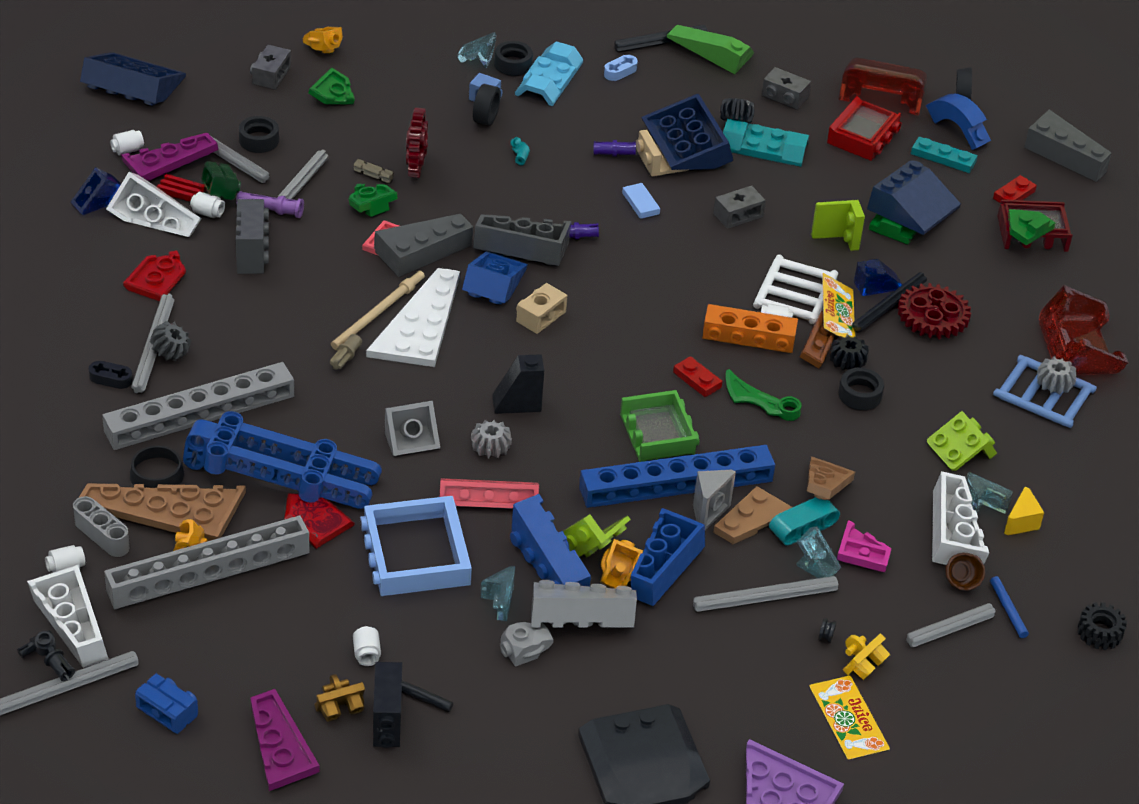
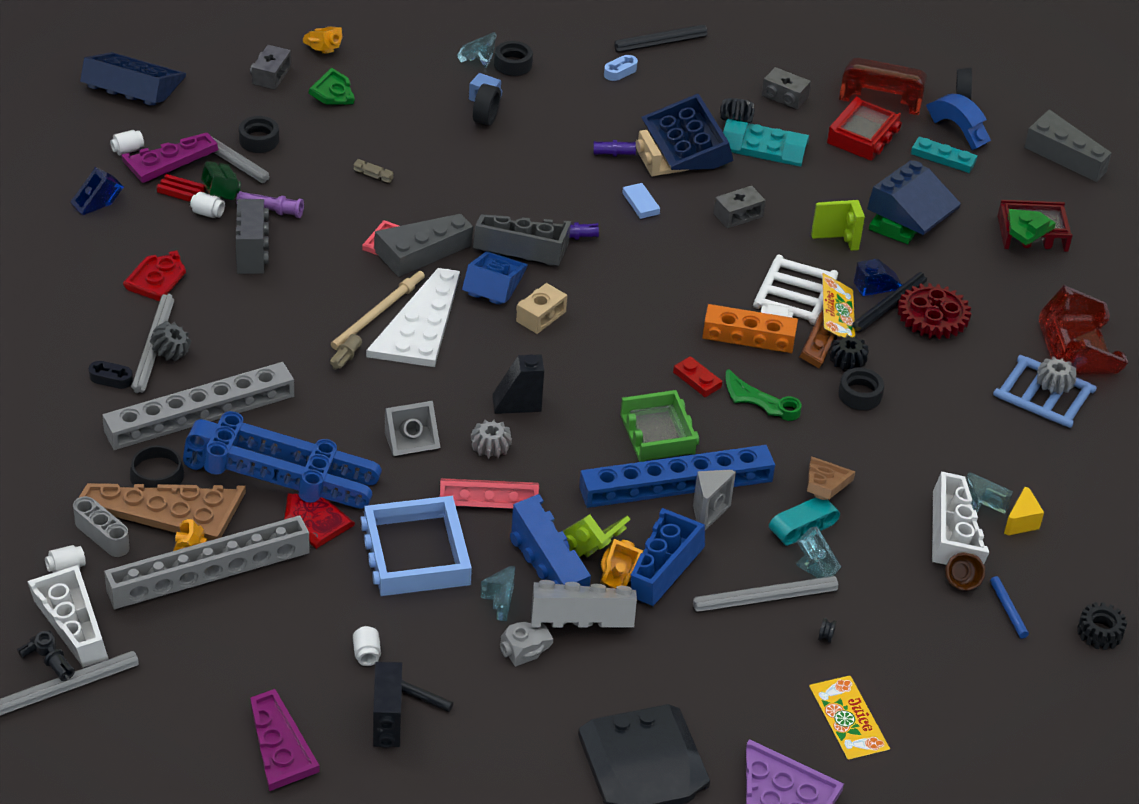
(148, 206): white wedge -> none
(167, 703): blue brick -> none
(305, 175): light grey axle -> none
(337, 694): pearl gold hips -> none
(372, 199): green plate -> none
(417, 142): dark red gear -> none
(521, 149): teal arm -> none
(551, 72): medium azure piece -> none
(717, 48): bright green wedge -> none
(749, 516): medium nougat wing -> none
(857, 647): yellow hips -> none
(863, 549): dark pink wing -> none
(950, 625): light grey axle -> none
(961, 441): lime bracket -> none
(1015, 190): red plate -> none

